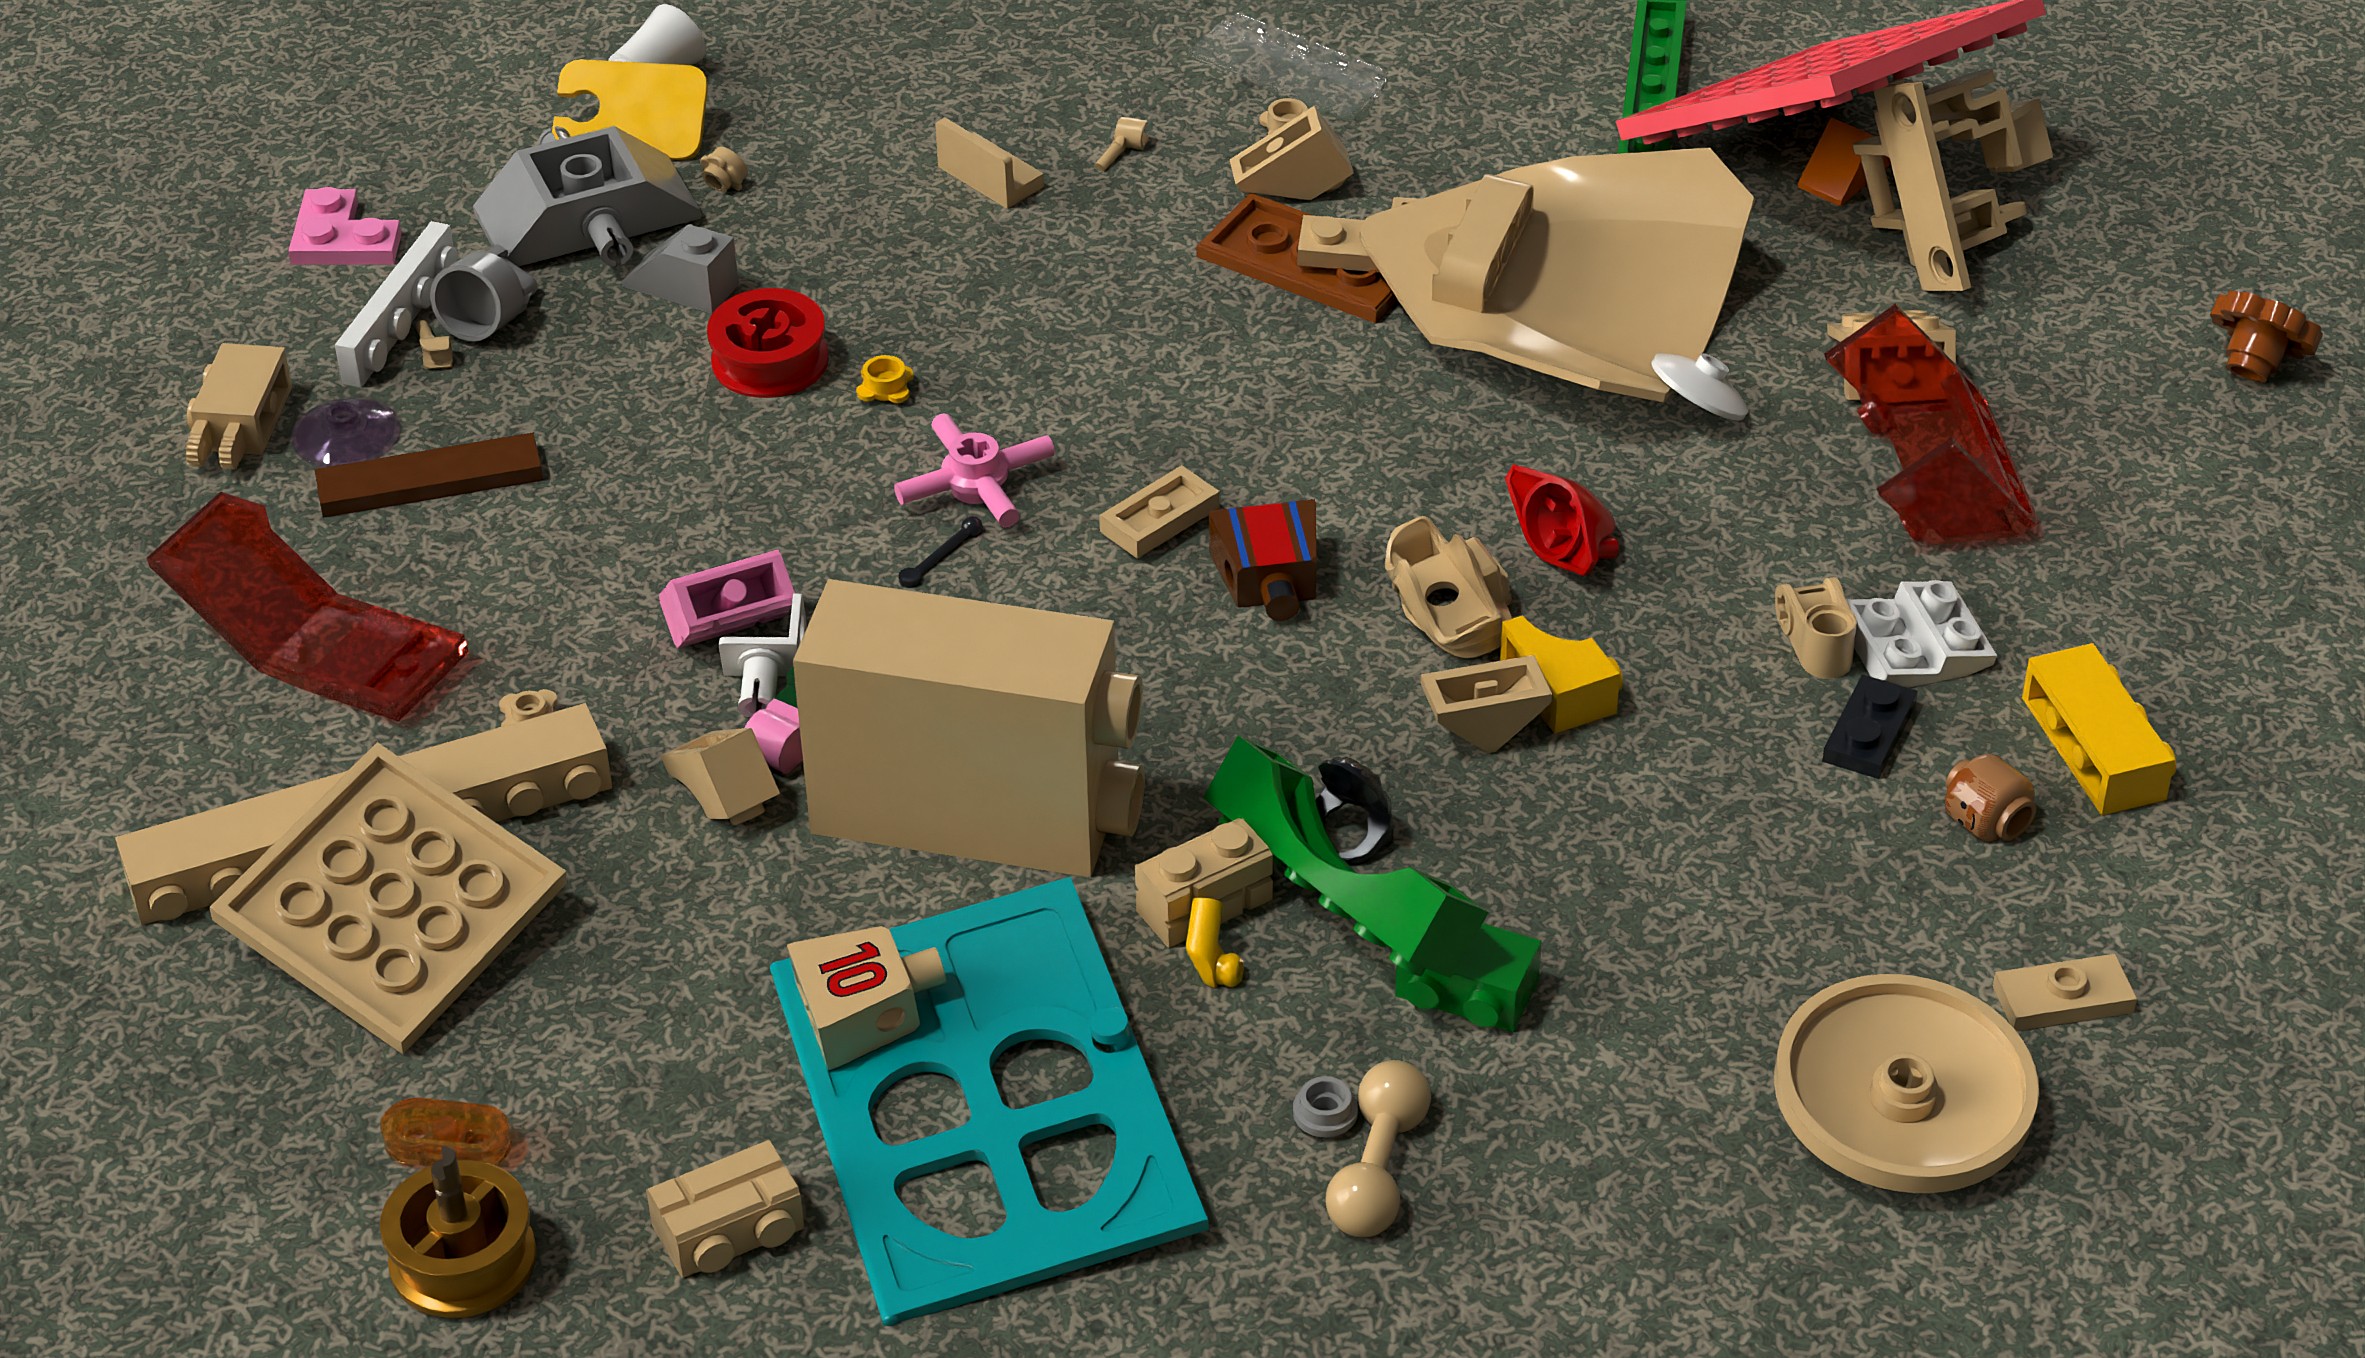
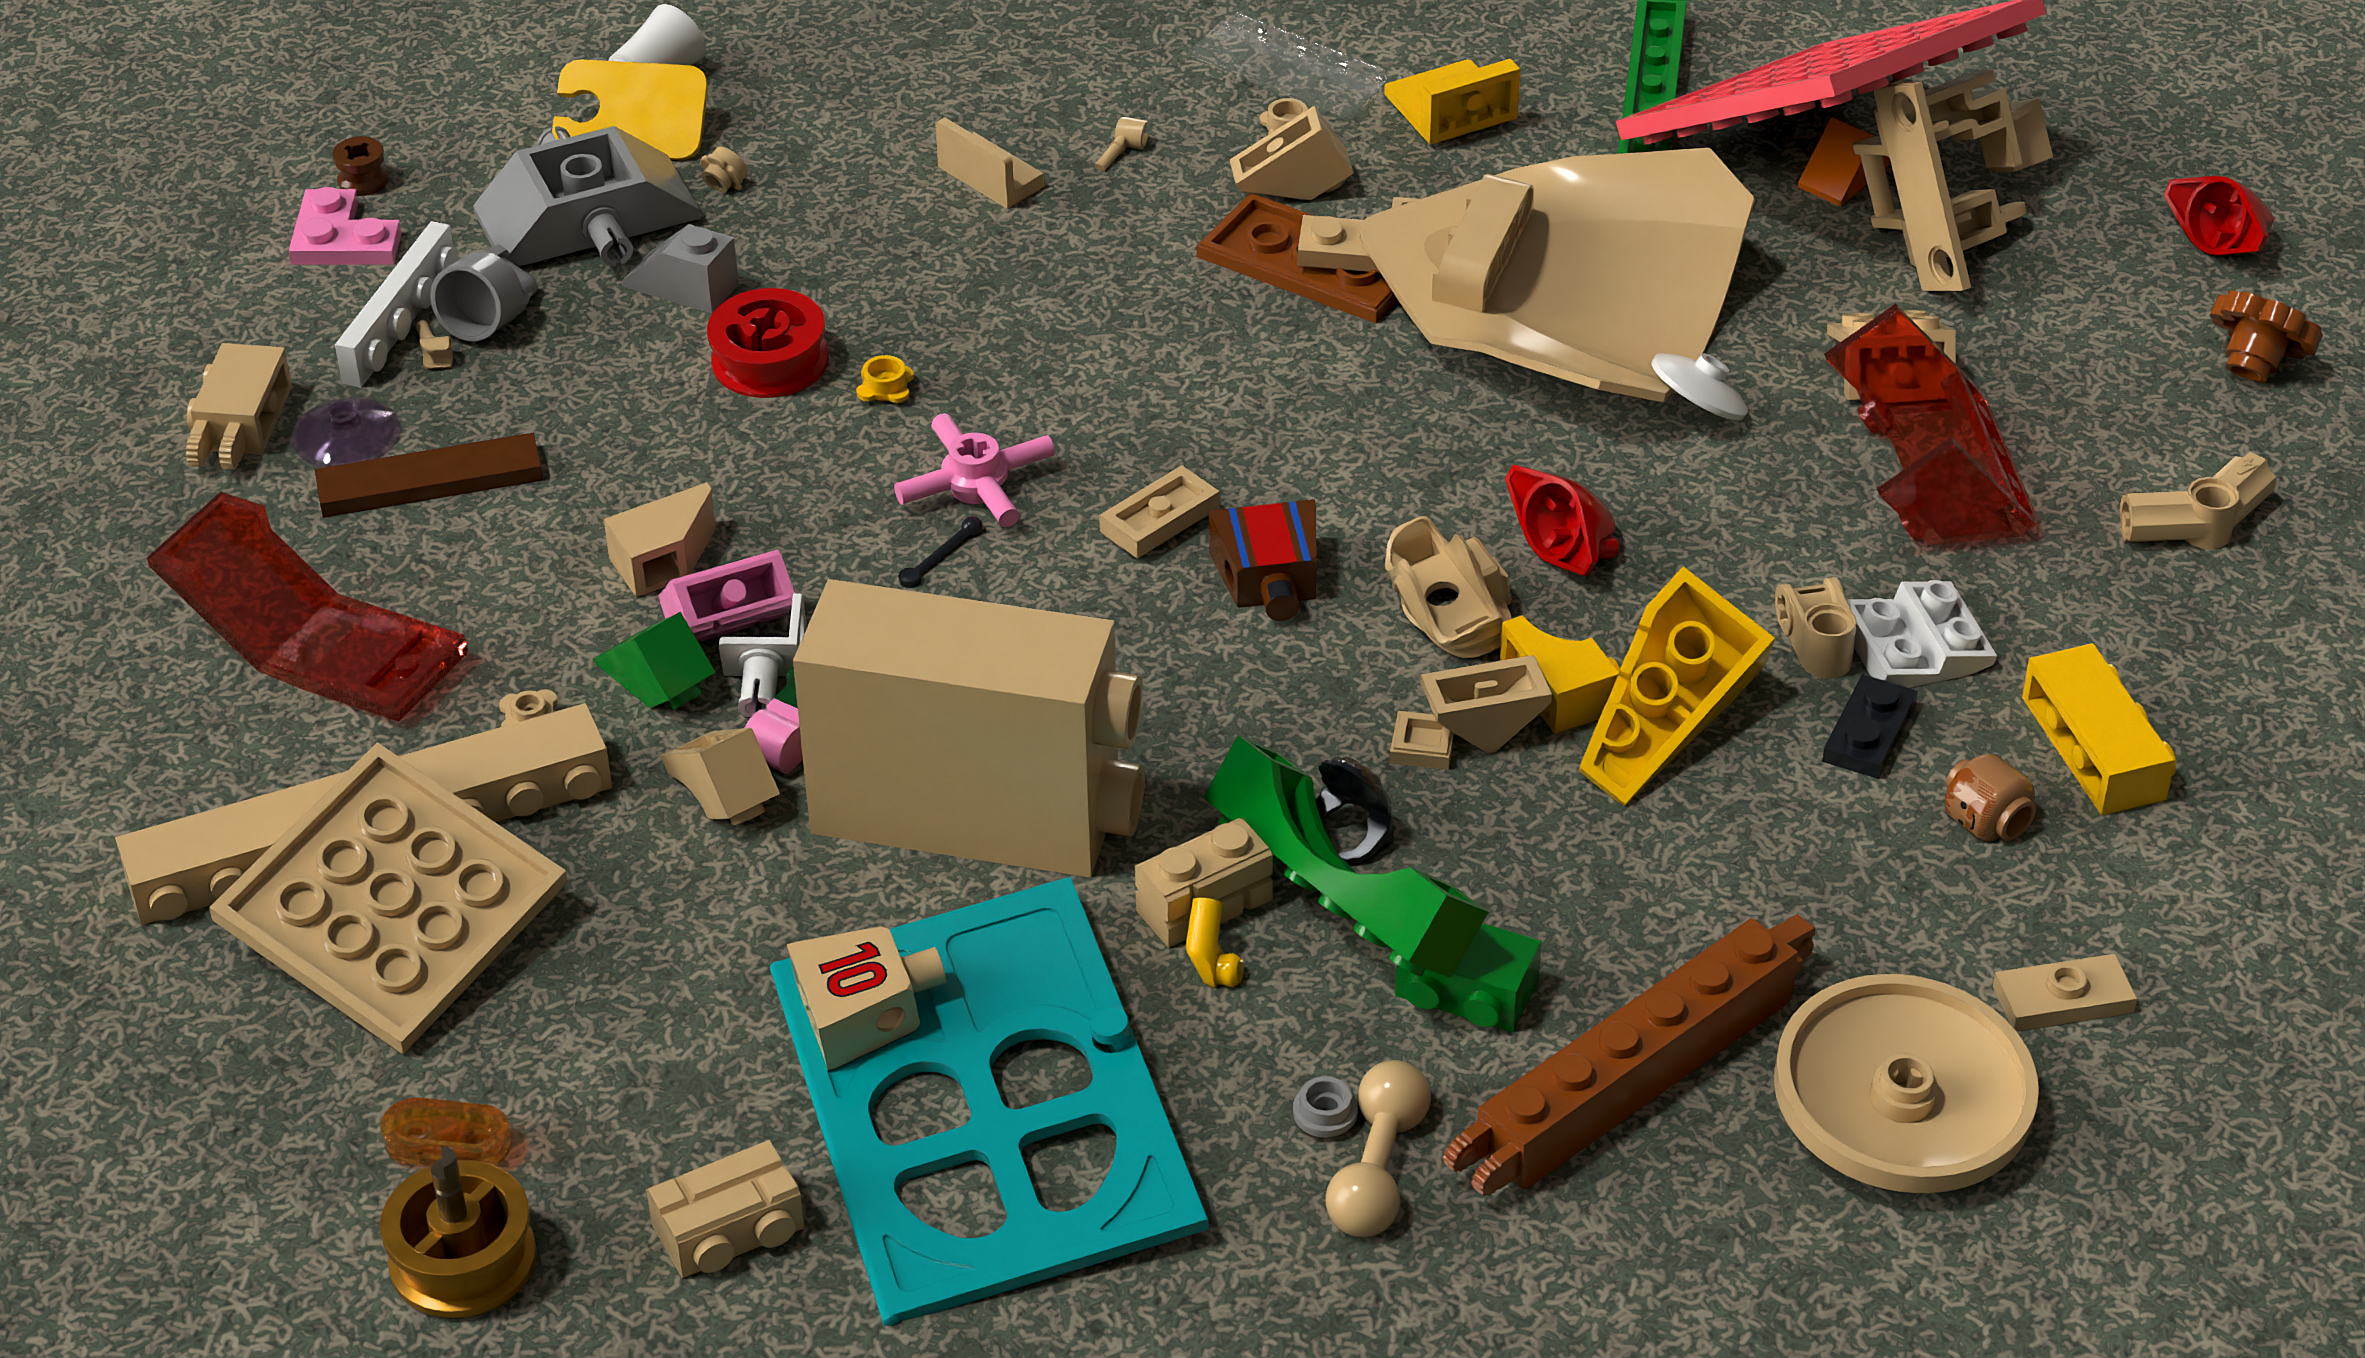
(360, 165): none -> reddish brown wheel
(659, 663): none -> green slope
(661, 538): none -> tan slope
(1421, 741): none -> tan tile
(1457, 98): none -> yellow bracket
(1632, 1056): none -> dark orange hinge
(1677, 677): none -> yellow wedge
(2205, 511): none -> tan piece
(2219, 214): none -> red hat

